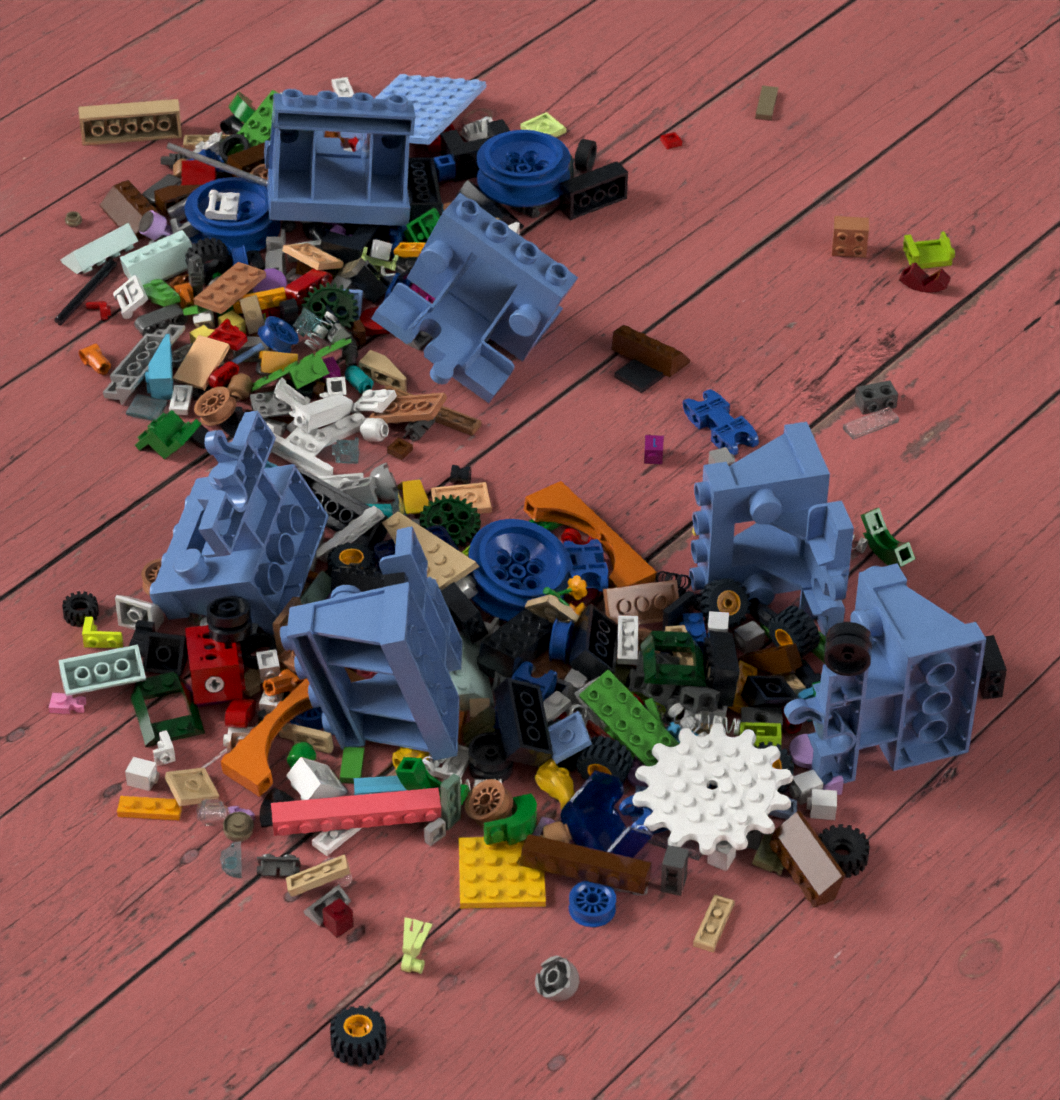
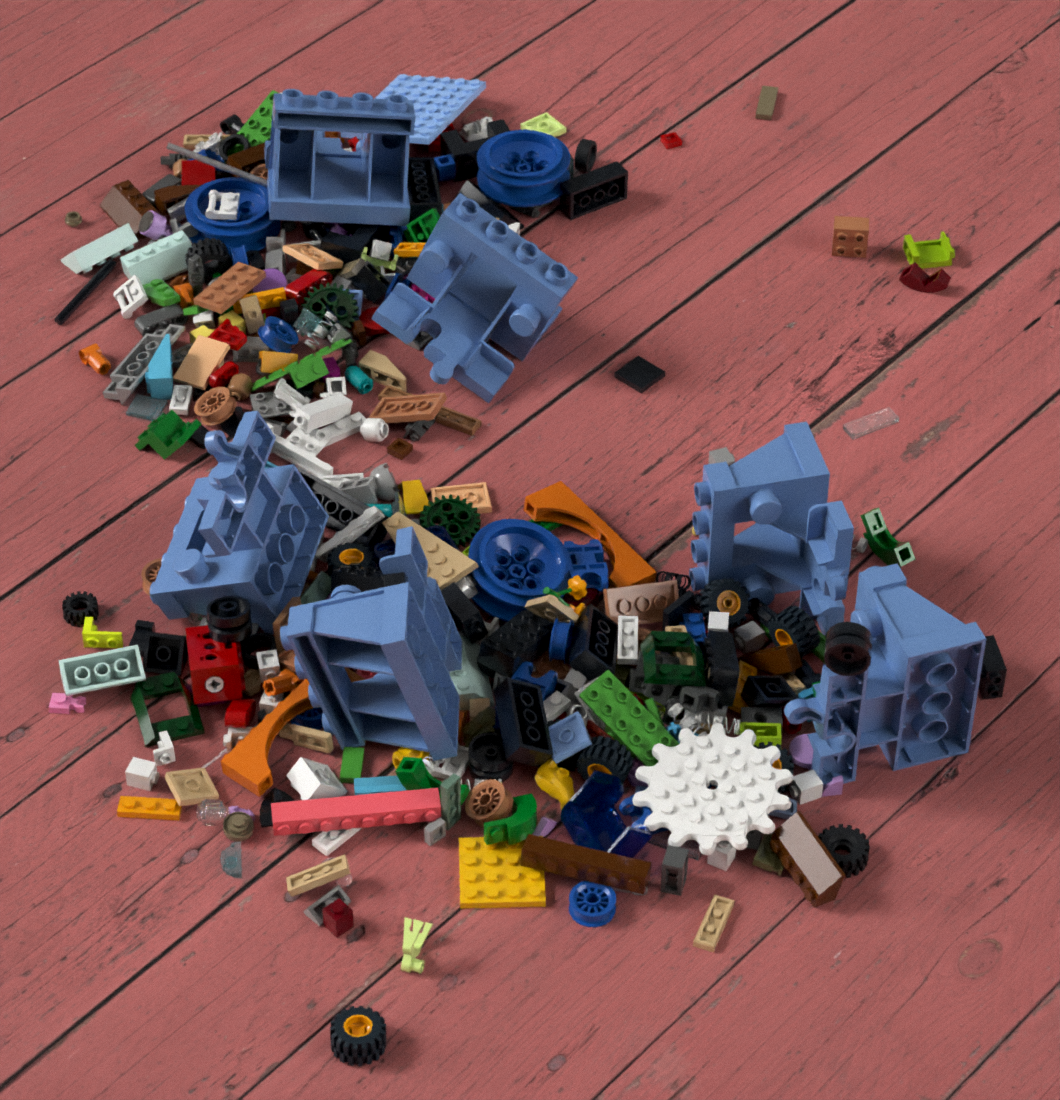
(105, 310): red plate -> none
(130, 122): tan brick -> none
(134, 609): white slope -> none
(241, 107): green arch -> none
(247, 354): medium blue bar -> none
(287, 864): dark grey hinge -> none
(300, 750): green head -> none
(342, 87): white plate -> none
(346, 451): clear light blue brick -> none
(374, 401): white plate -> none
(460, 474): black wheel -> none
(557, 831): medium nougat head -> none
(557, 979): light grey cylinder -> none
(573, 535): red plate -> none
(648, 351): reddish brown slope -> none
(653, 449): magenta brick -> none
(715, 415): blue piece -> none
(822, 804): white brick -> none
(876, 397): dark grey brick -> none

